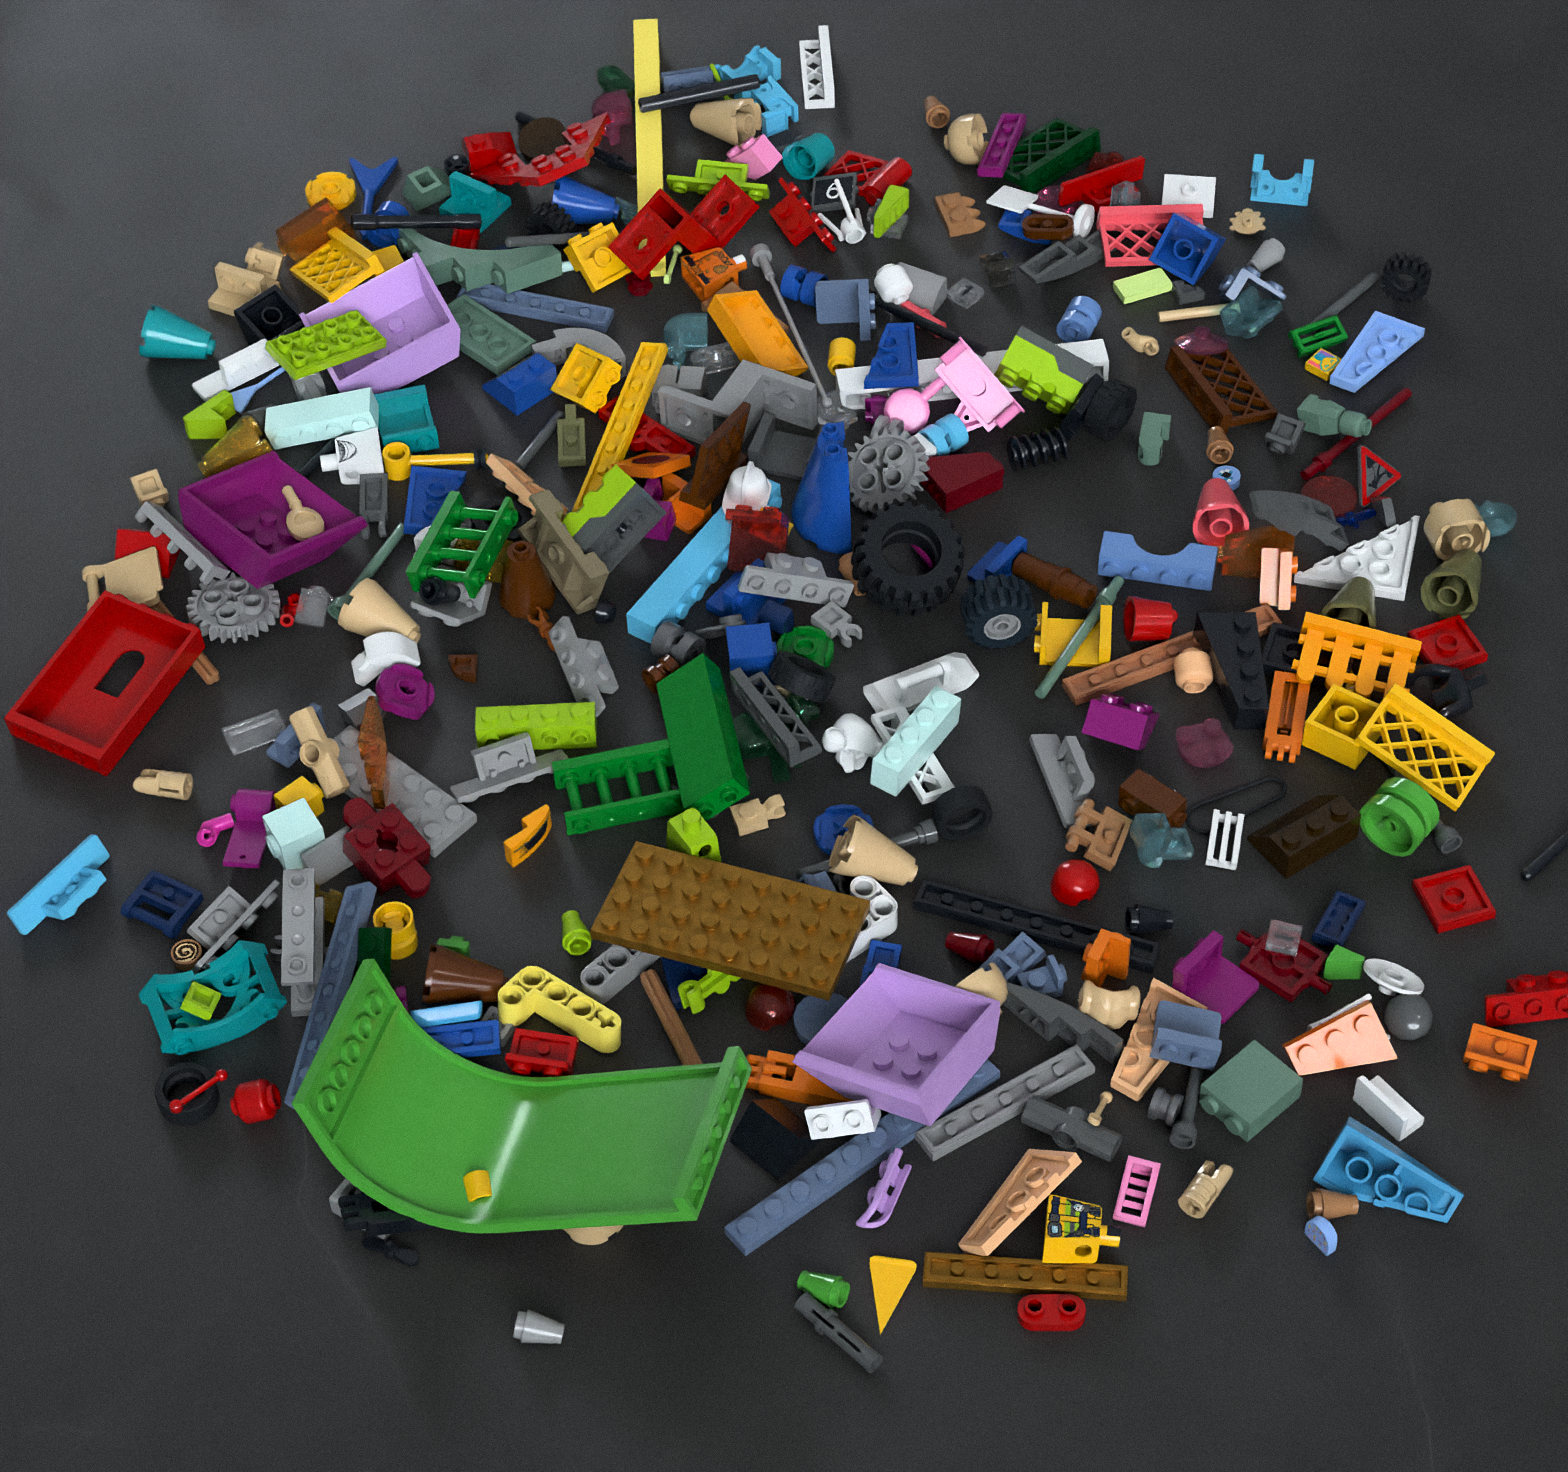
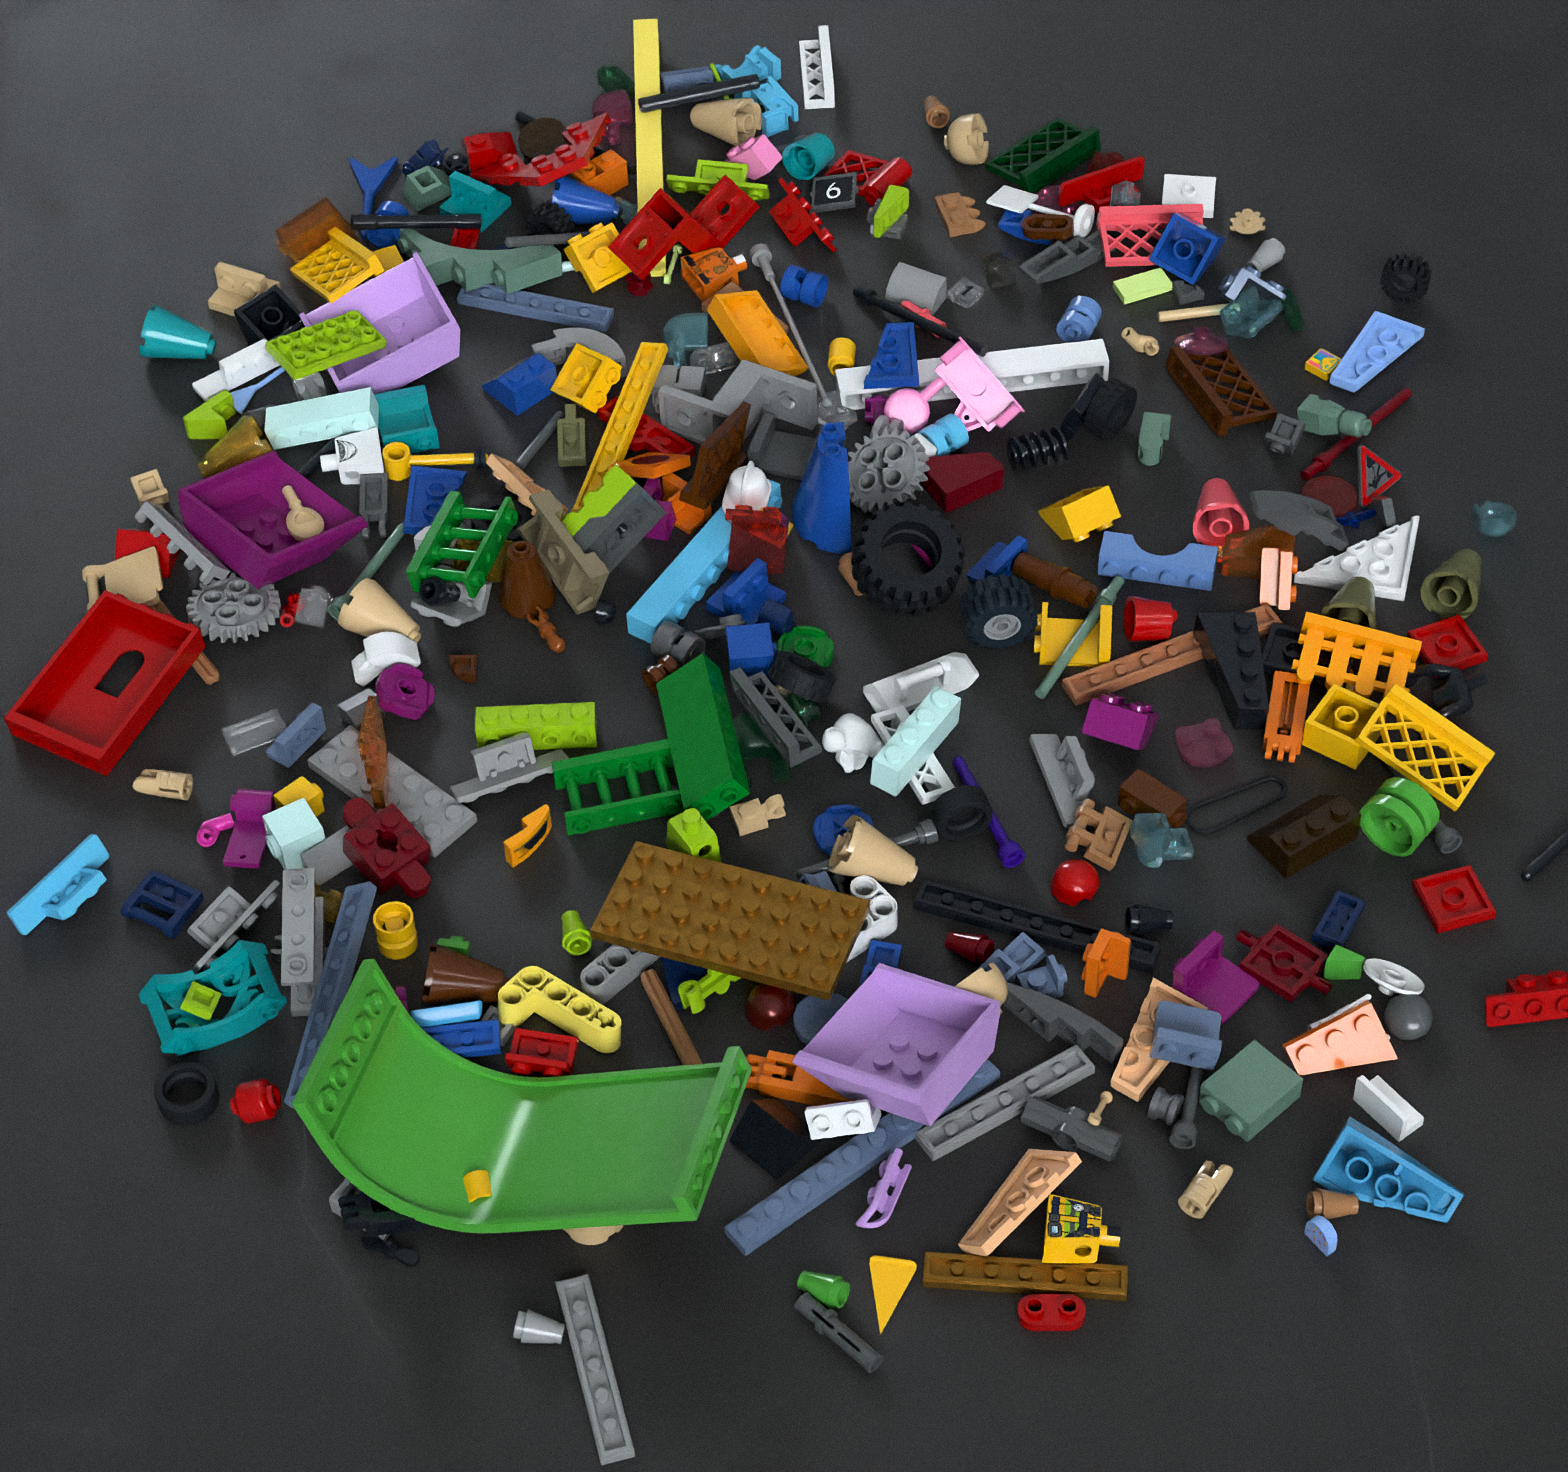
(176, 1105): red hinge -> none
(186, 954): tile -> none
(264, 261): tan bracket -> none
(319, 752): tan piece -> none
(334, 186): yellow tile -> none
(375, 944): dark green plate -> none
(430, 155): none -> dark blue hinge
(488, 336): sand green plate -> none
(583, 664): light grey bracket -> none
(595, 1370): none -> light grey tile
(604, 173): none -> orange slope
(795, 580): light grey bracket -> none
(836, 622): light grey plate -> none
(846, 303): sand blue bracket -> none
(851, 228): white plant -> none
(893, 283): white head -> none
(1002, 145): magenta tile -> none
(1008, 851): none -> dark purple piece
(1043, 371): lime piece -> none
(1081, 513): none -> yellow slope
(1108, 1006): tan hair -> none
(1141, 1167): bright pink slope -> none
(1193, 670): light nougat head -> none
(1219, 447): medium nougat cone -> none
(1227, 819): white tile -> none
(1229, 474): light blue tile -> none
(1271, 190): medium azure piece -> none
(1283, 937): clear tile -> none
(1292, 311): none -> clear green axle
(1299, 343): green tile -> none
(1347, 298): dark grey bar -> none
(1455, 527): tan brick -> none
(1499, 1052): orange bracket -> none

